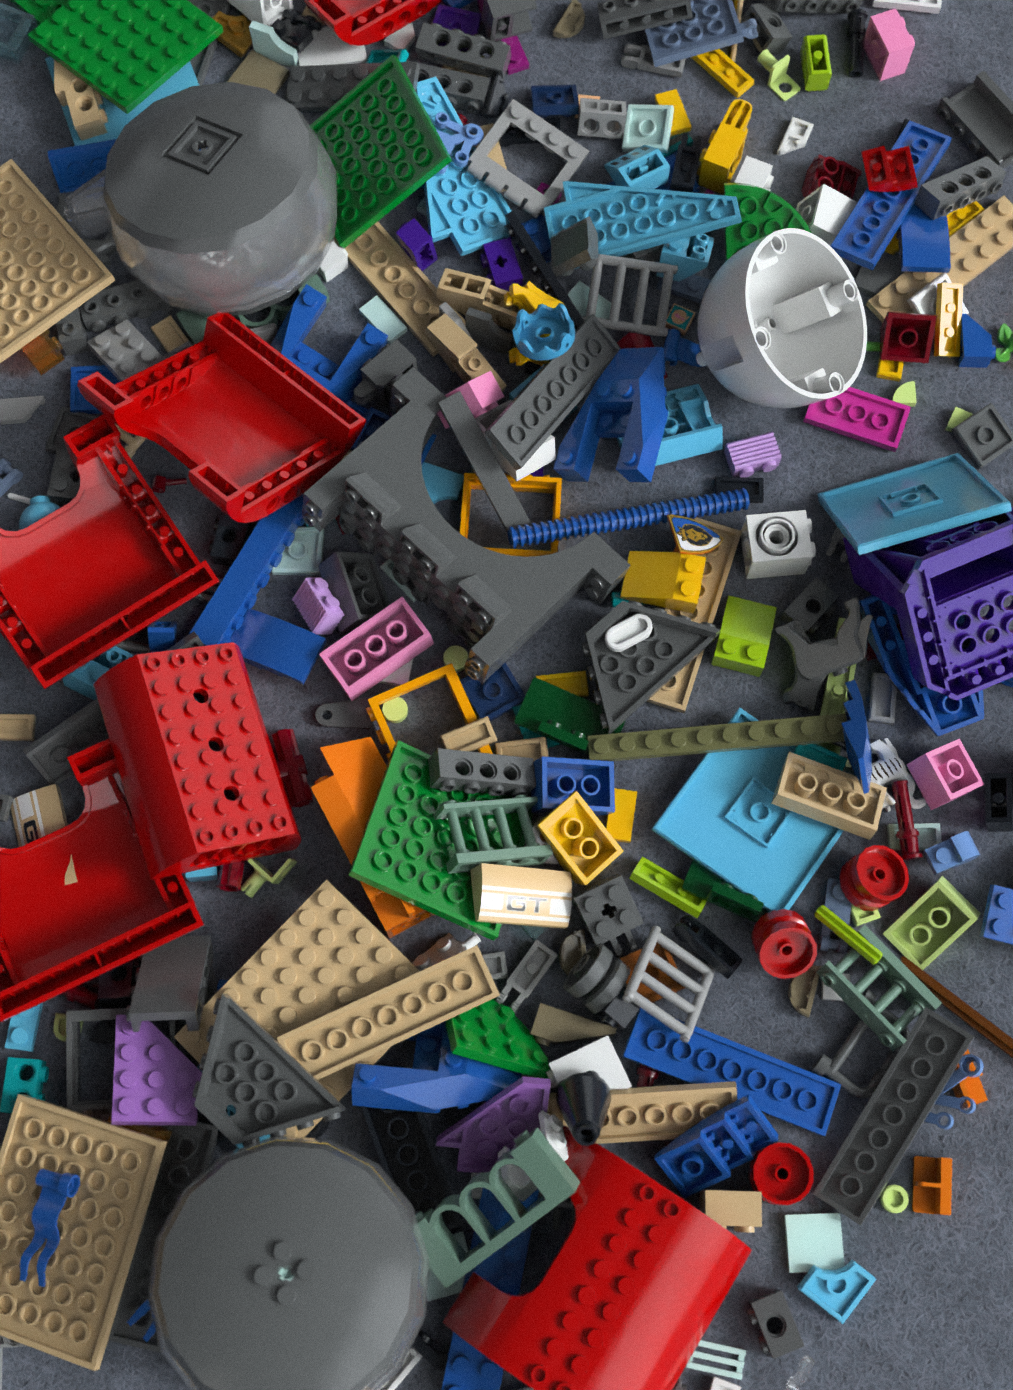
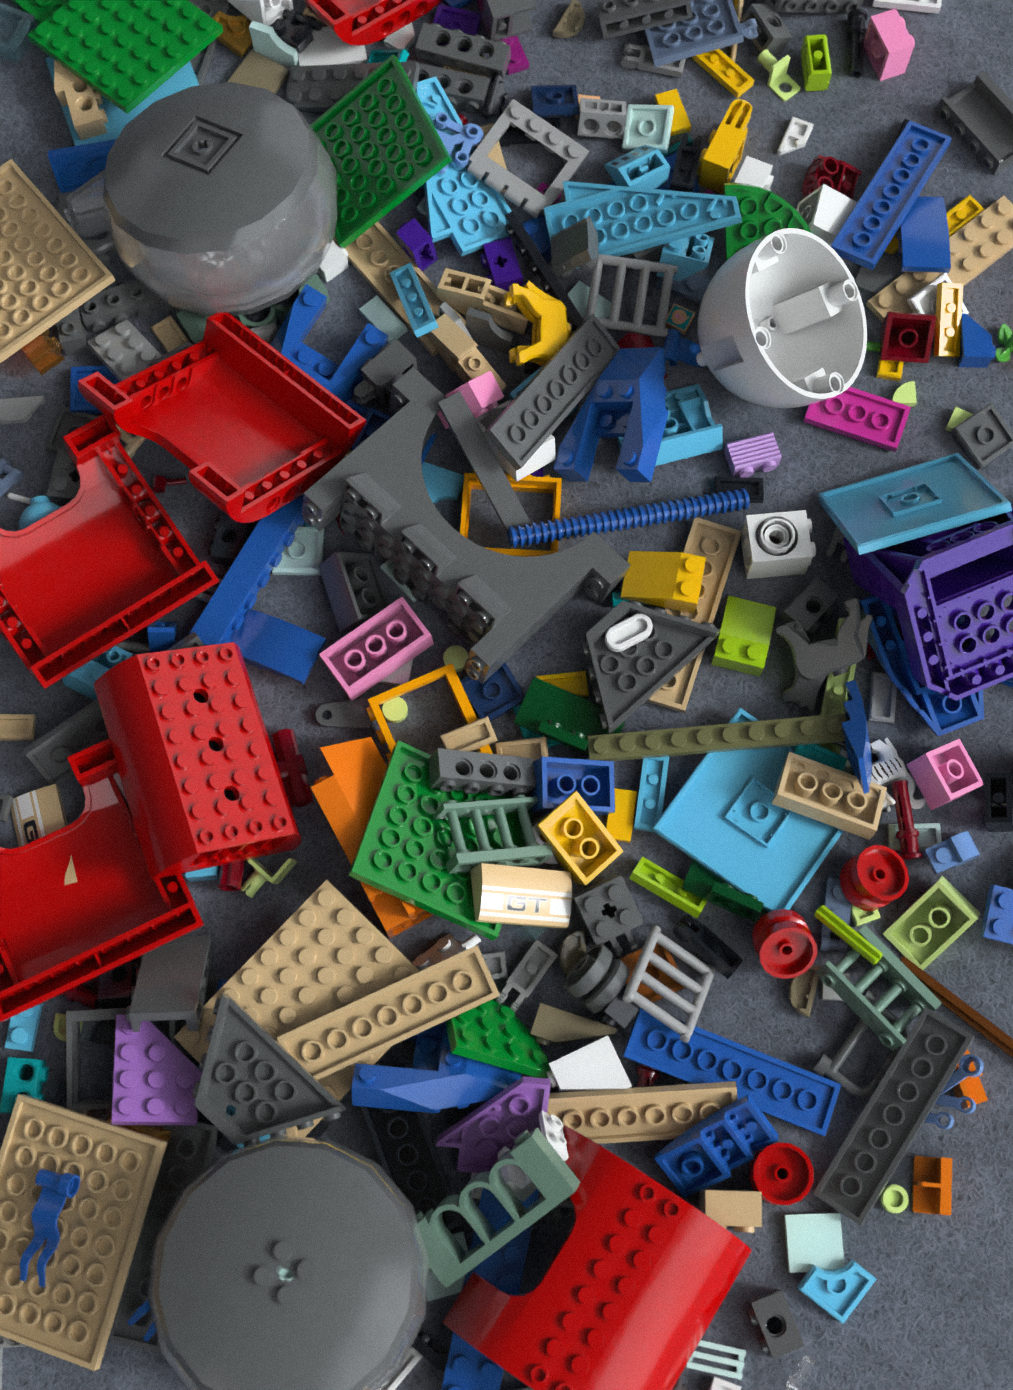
(318, 606): lavender brick -> none
(414, 300): none -> medium azure plate
(544, 321): dark azure plate -> none
(584, 1105): black cone -> none
(651, 792): none -> medium azure plate
(693, 536): shield -> none
(889, 170): red slope -> none
(960, 188): dark grey brick -> none

